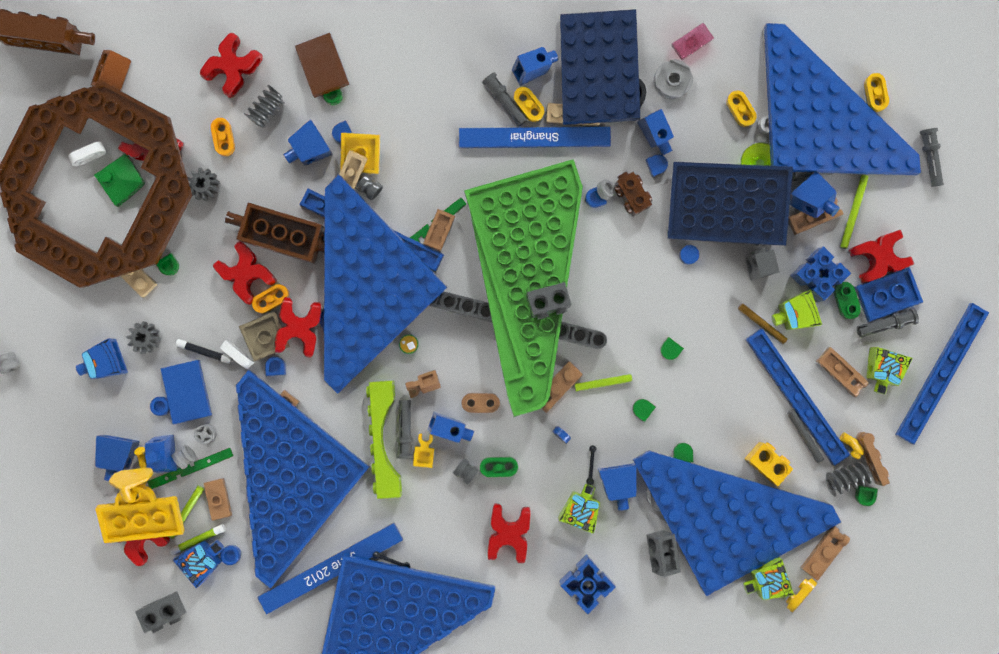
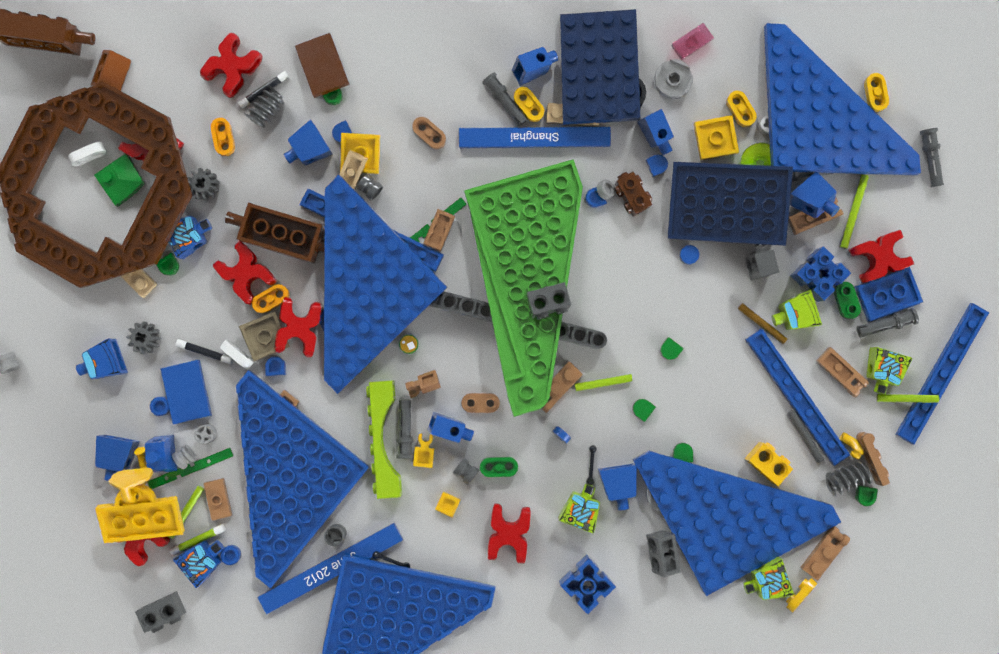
(189, 236): none -> torso
(253, 96): none -> black bar
(335, 538): none -> dark grey wheel
(429, 133): none -> medium nougat plate
(447, 504): none -> yellow tile
(716, 137): none -> yellow plate
(907, 398): none -> lime bar

